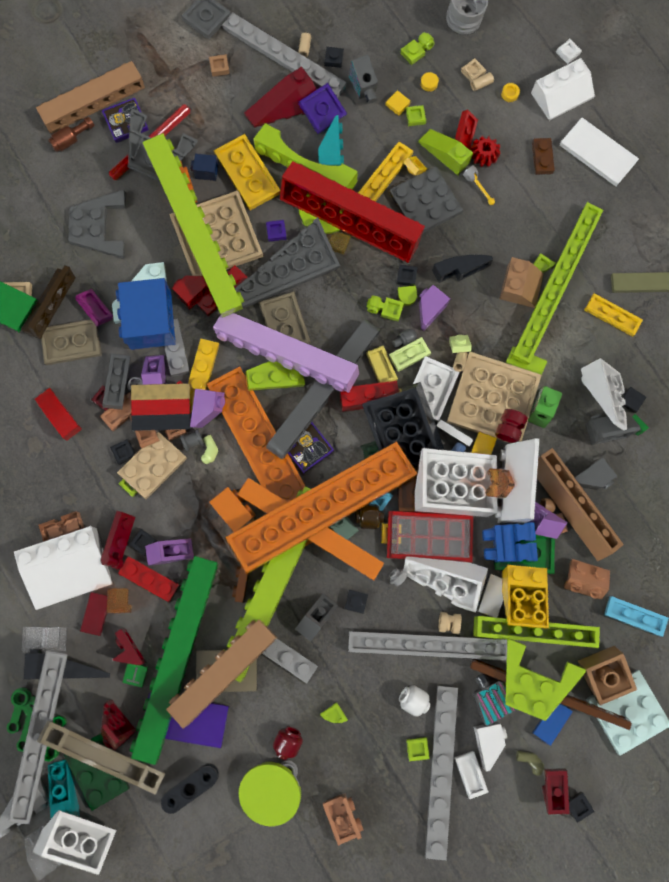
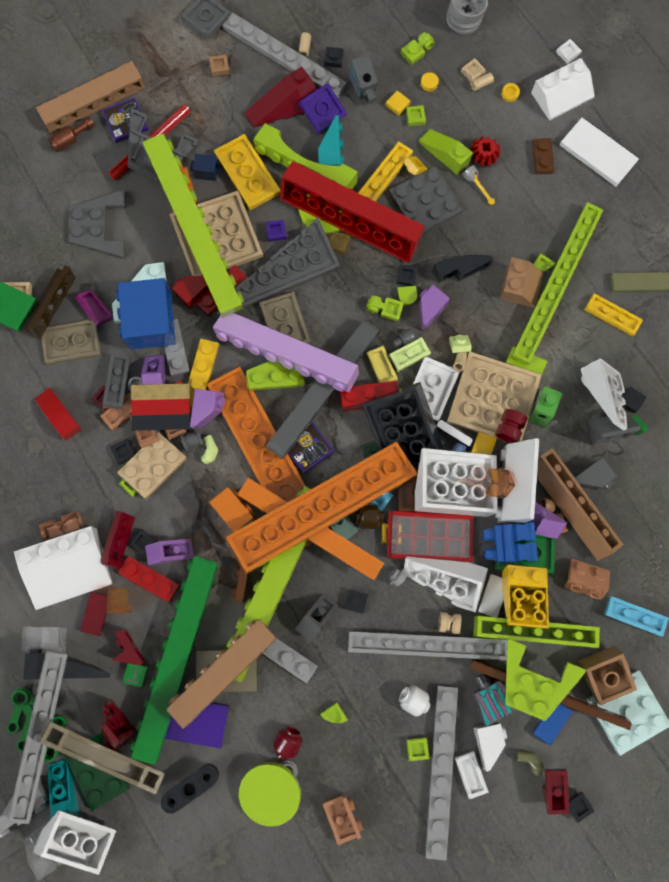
(466, 128): red plate -> none

